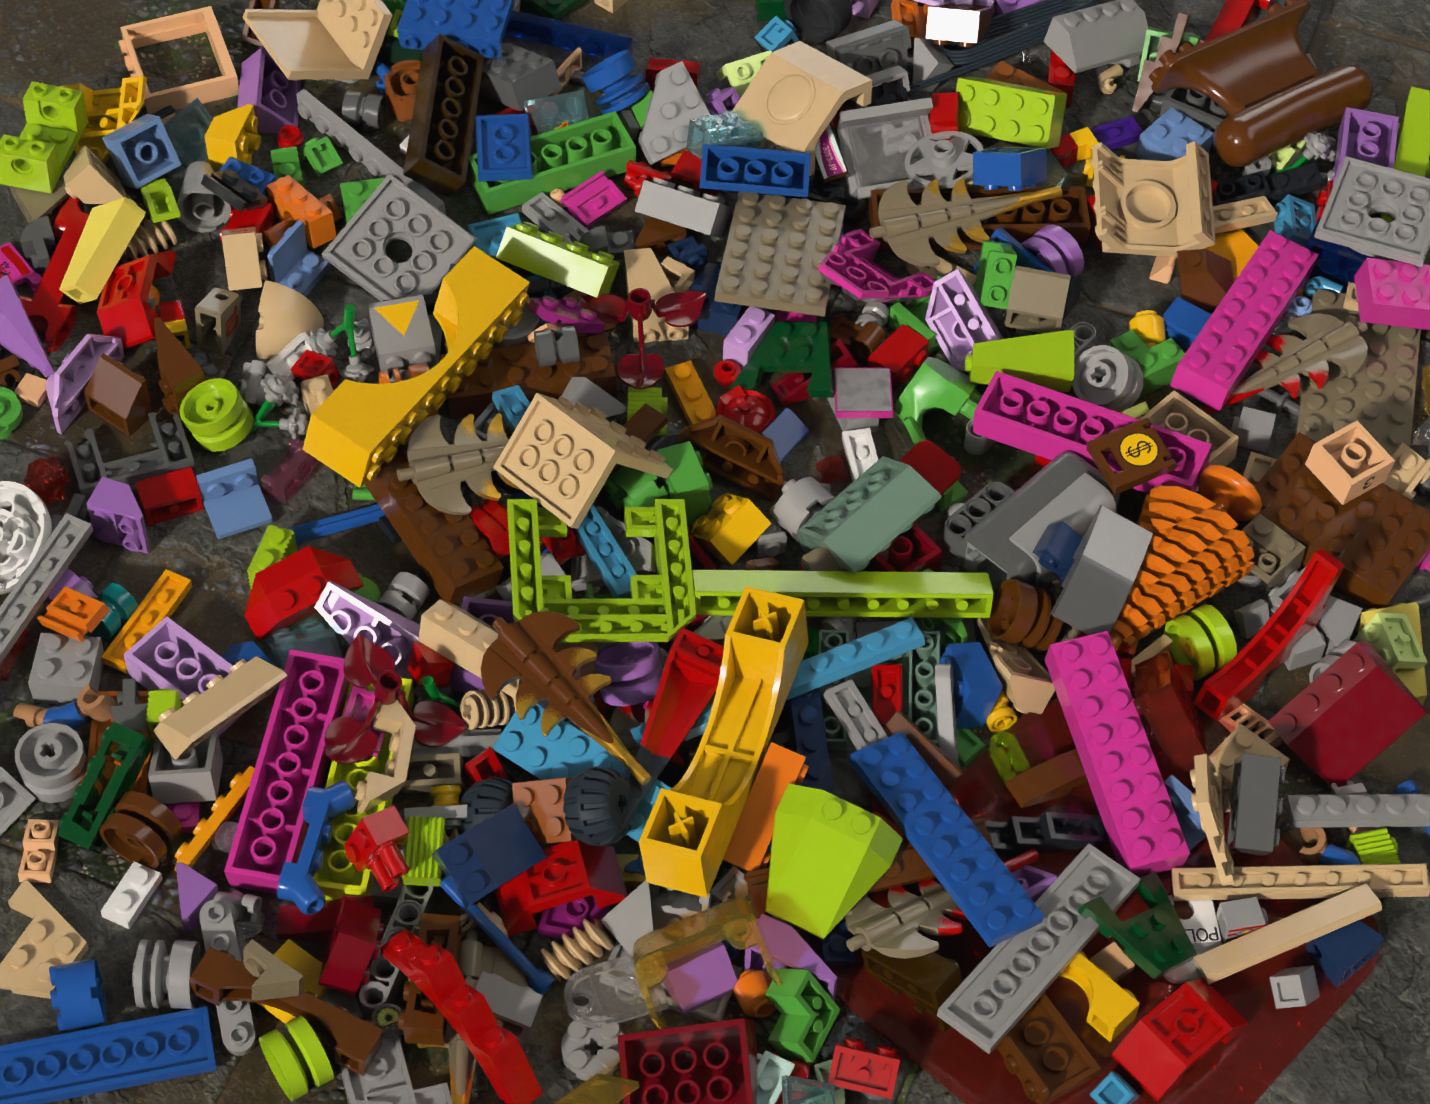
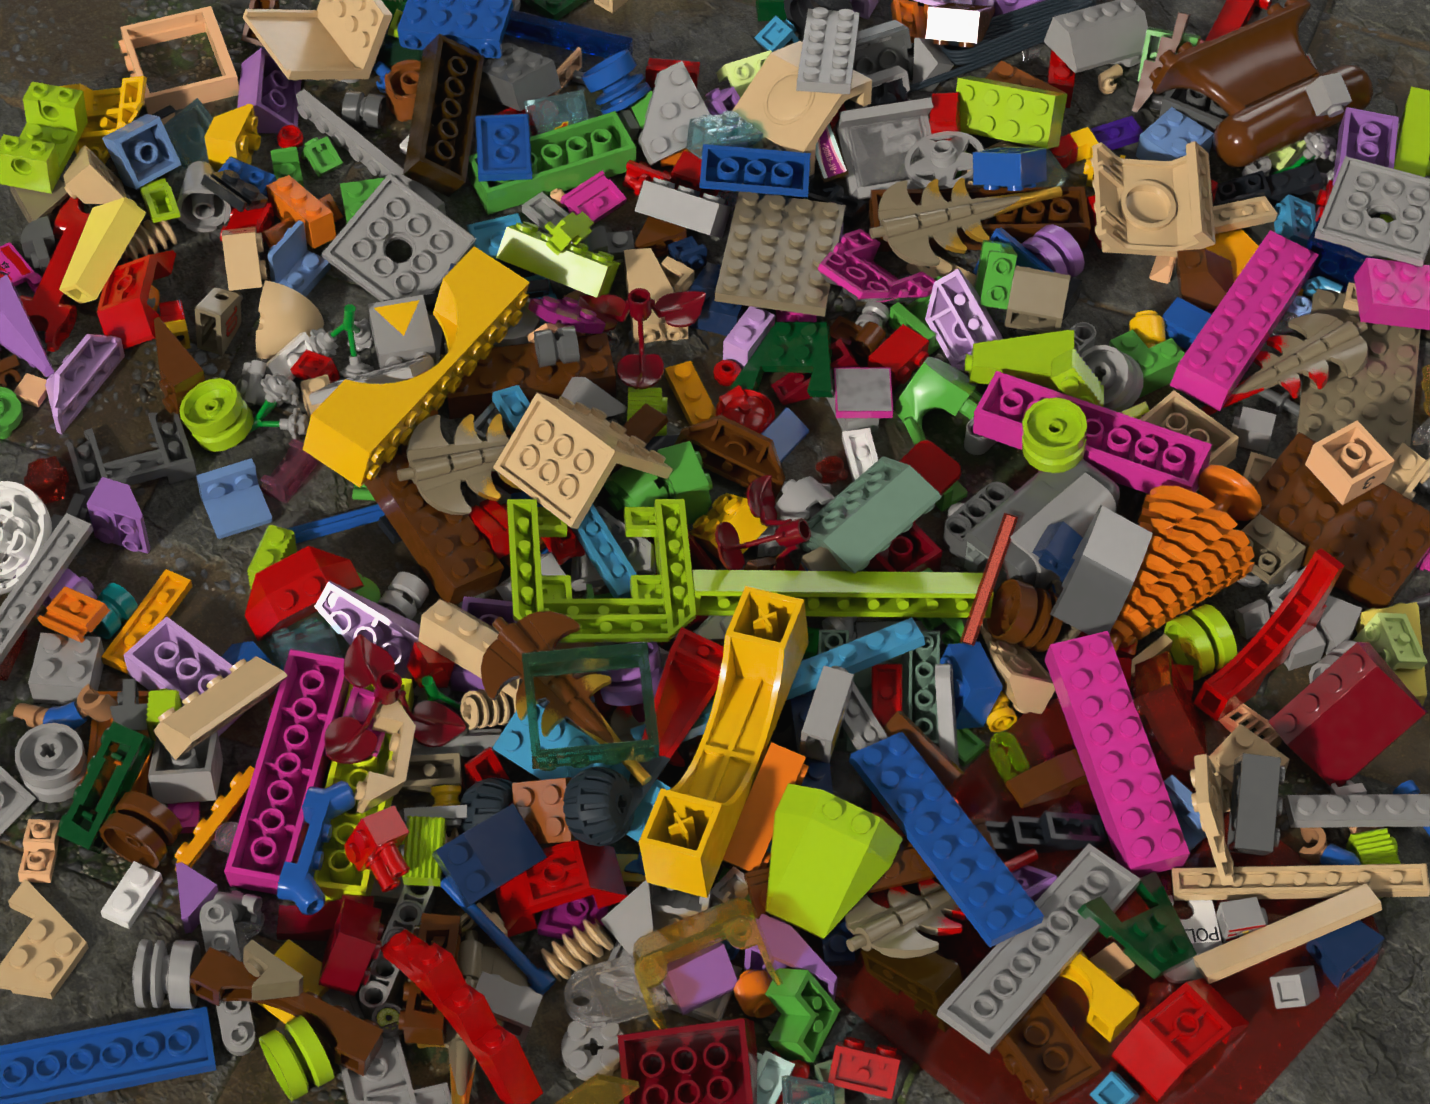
(78, 994): blue brick -> none
(118, 395): reddish brown slope -> none
(169, 496): red brick -> none
(382, 376): none -> light grey tile
(569, 229): none -> lime piece
(590, 660): none -> clear green window
(762, 506): none -> dark red plant
(826, 713): none -> light grey brick
(828, 51): none -> light grey plate
(989, 579): none -> clear red sticker
(1054, 435): none -> lime wheel
(1076, 378): none -> lime brick
(1138, 453): reddish brown container -> none
(1328, 95): none -> light grey brick

